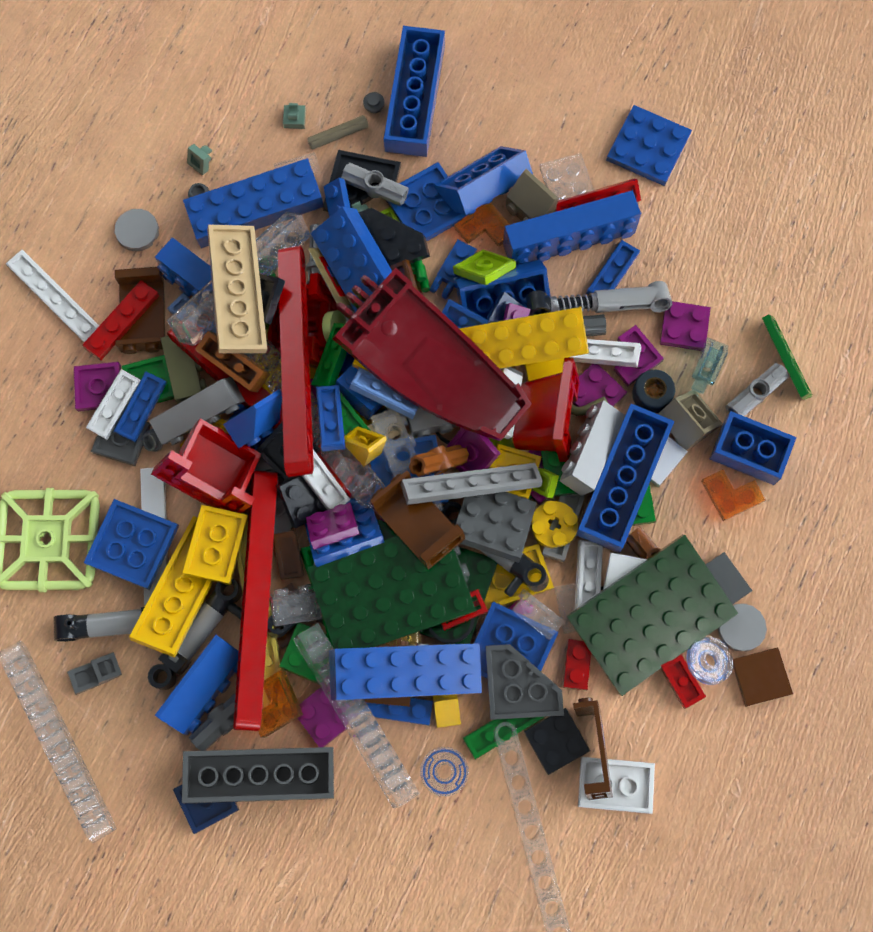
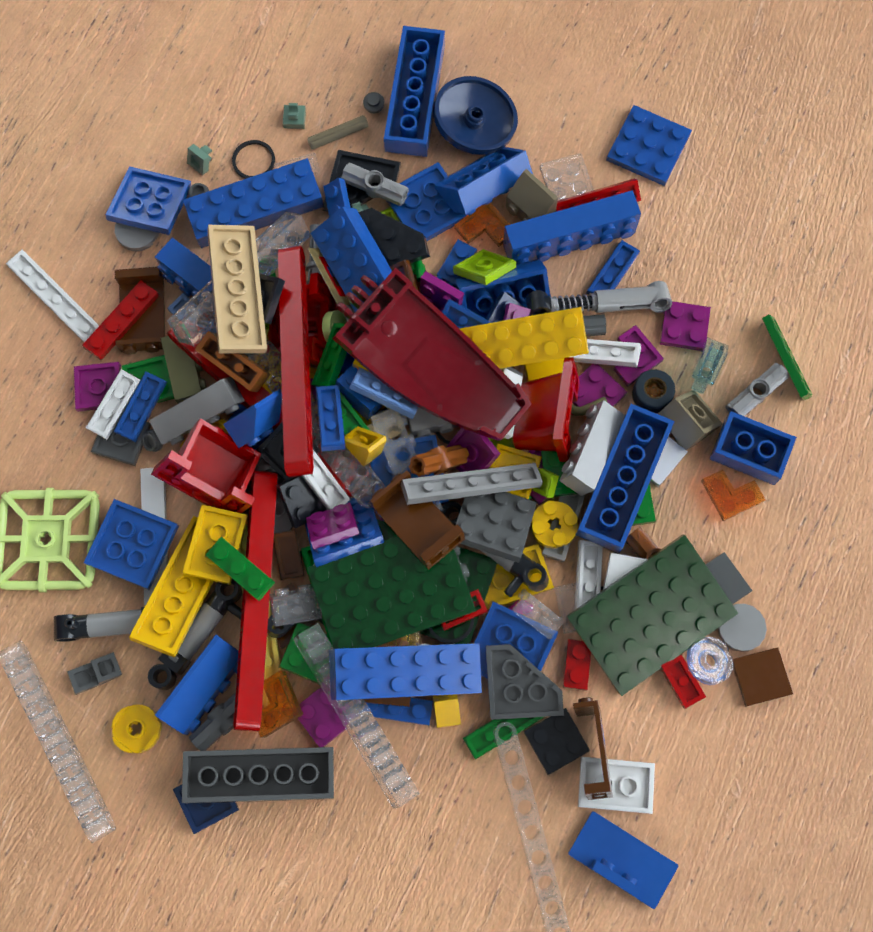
(122, 729): none -> yellow plate
(148, 200): none -> blue plate
(240, 568): none -> green plate
(250, 143): none -> black piece
(433, 761): clear tile -> none
(438, 291): none -> magenta plate
(475, 115): none -> dark blue dish
(623, 860): none -> blue bracket

